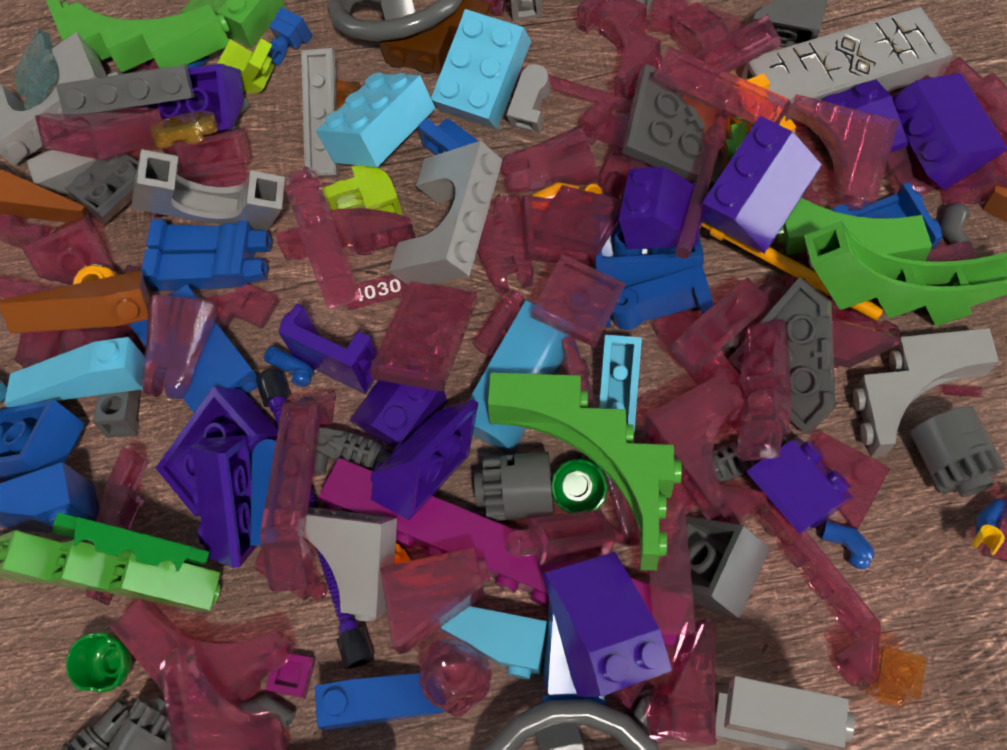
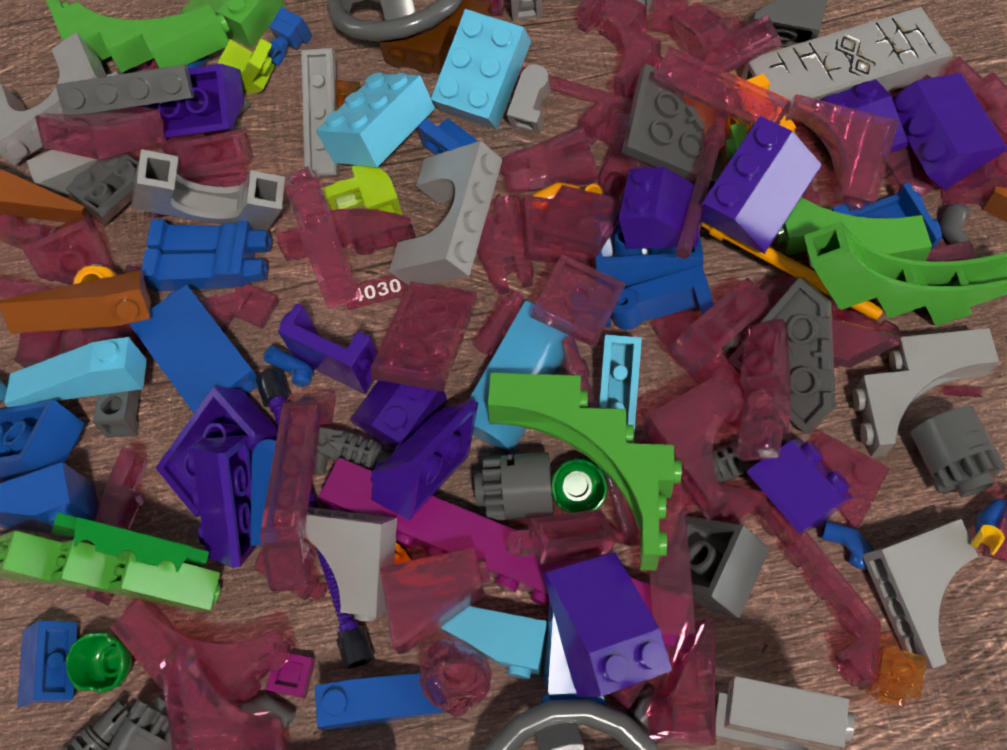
(36, 70): clear light blue plate -> none
(44, 663): none -> blue panel
(174, 342): clear pink piece -> none
(185, 126): clear yellow tile -> none
(912, 582): none -> light grey arch

